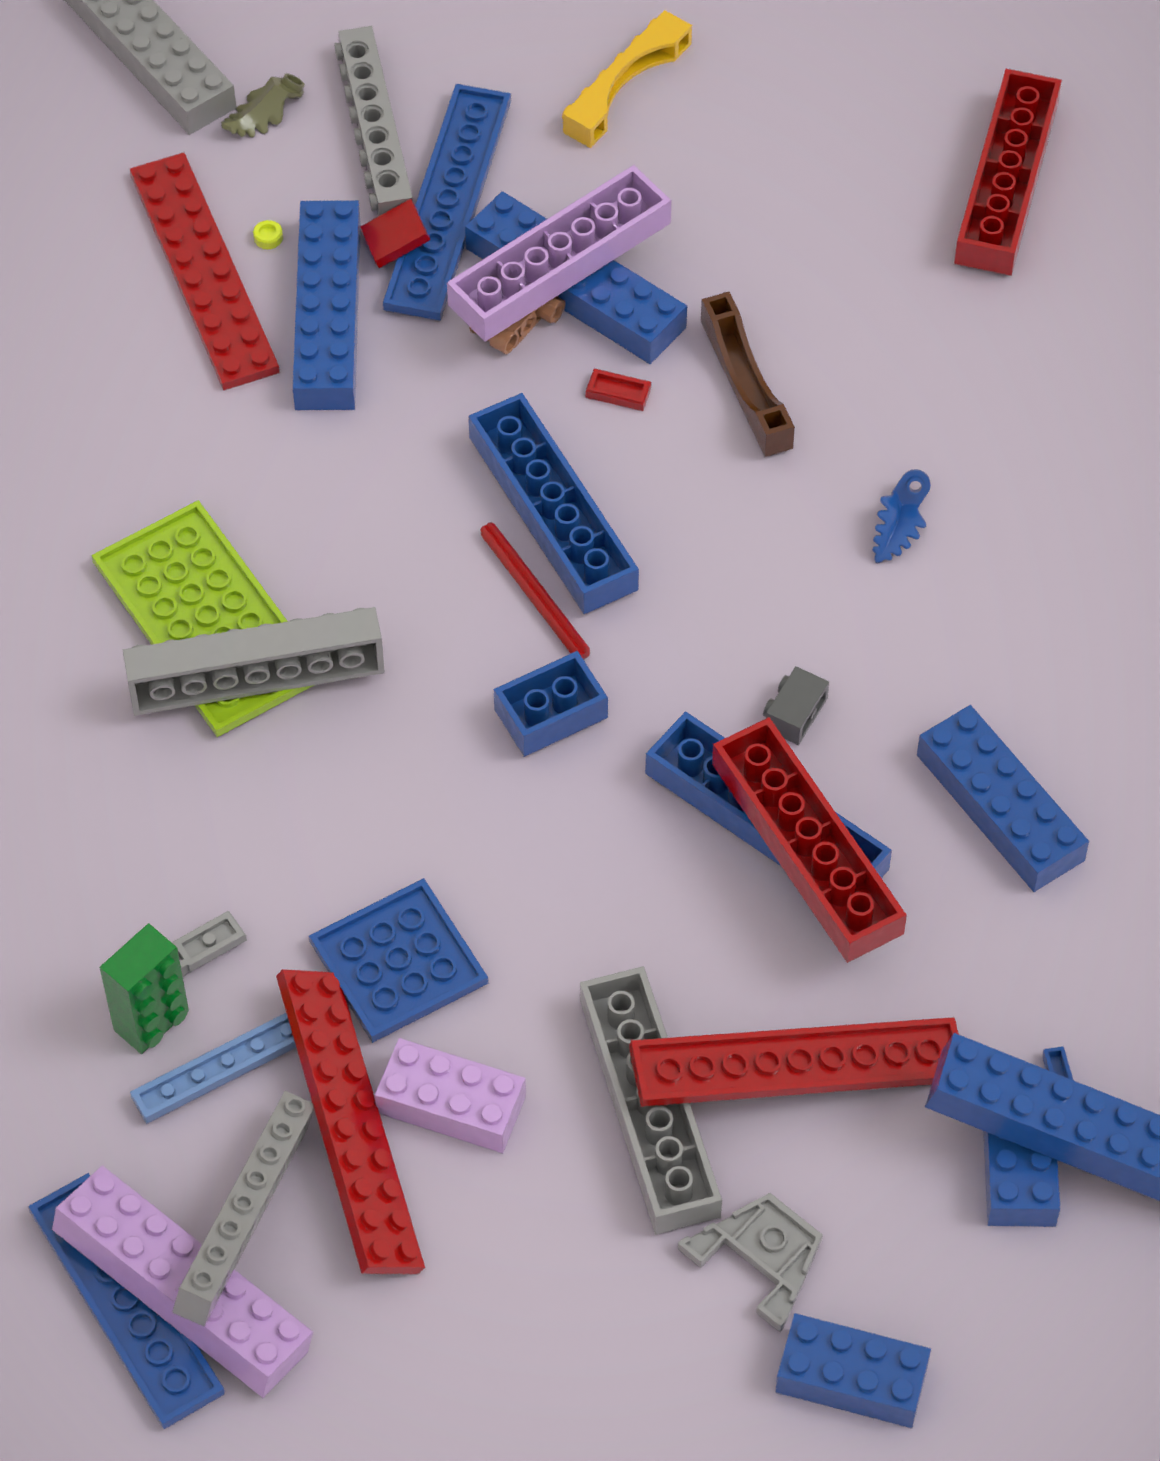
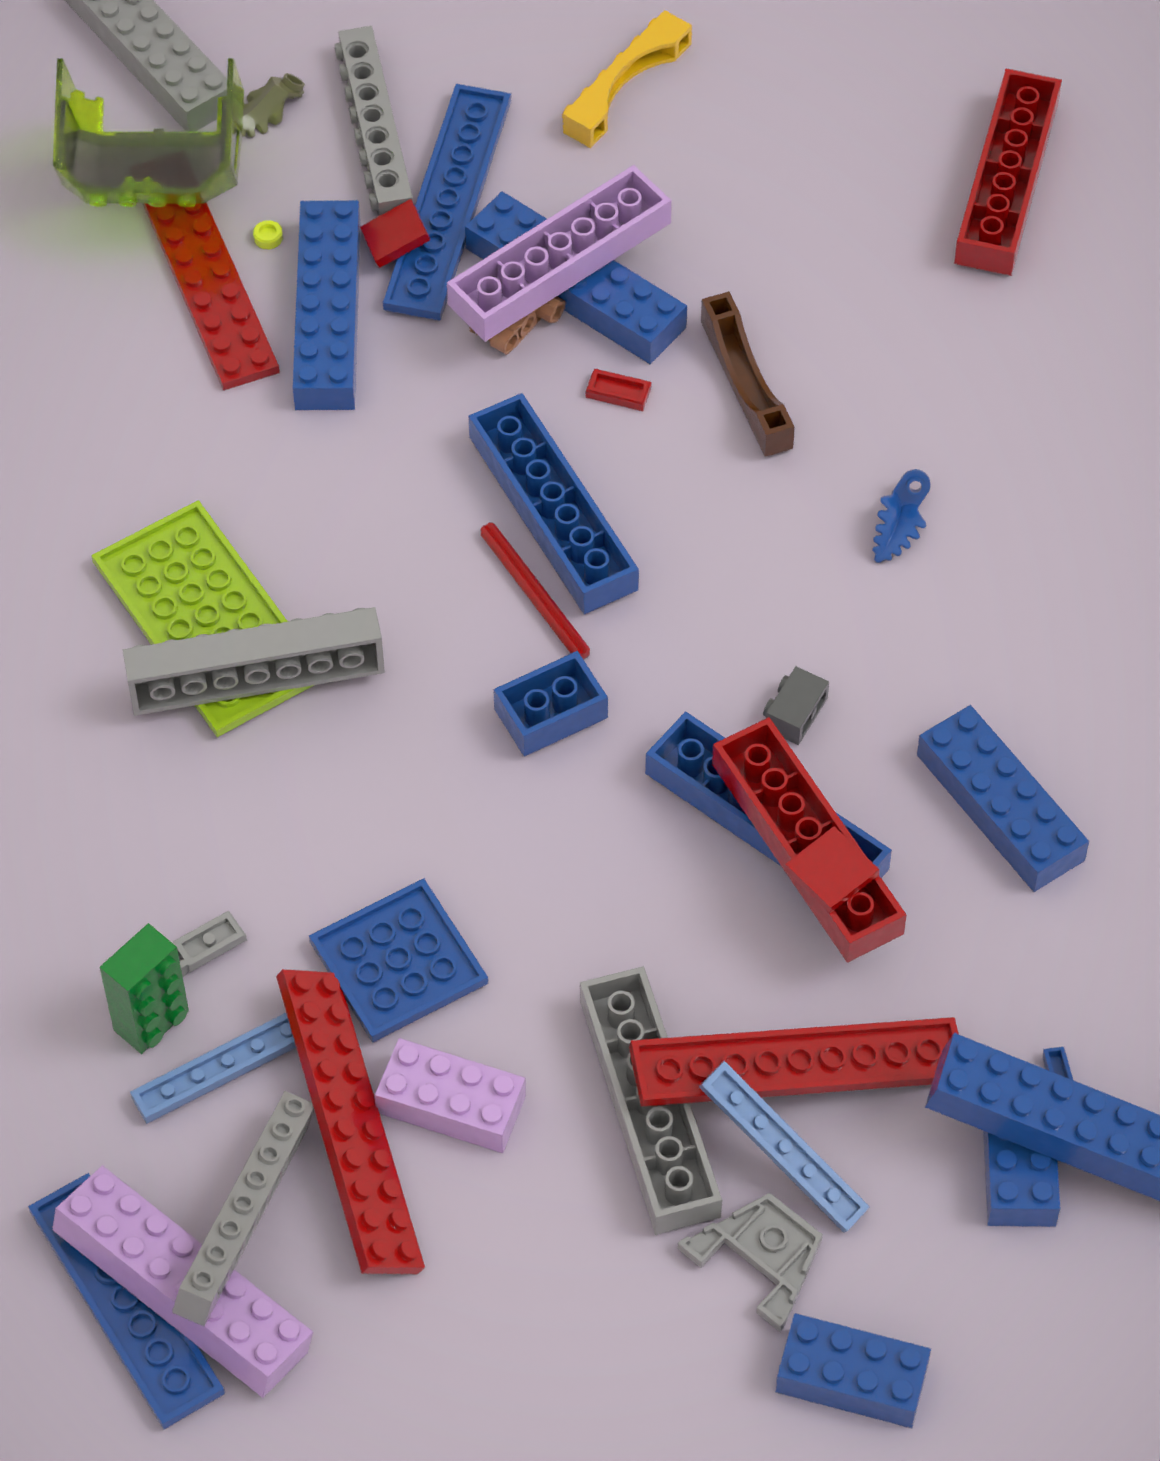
(144, 165): none -> windscreen
(784, 1146): none -> medium blue plate
(832, 869): none -> red tile

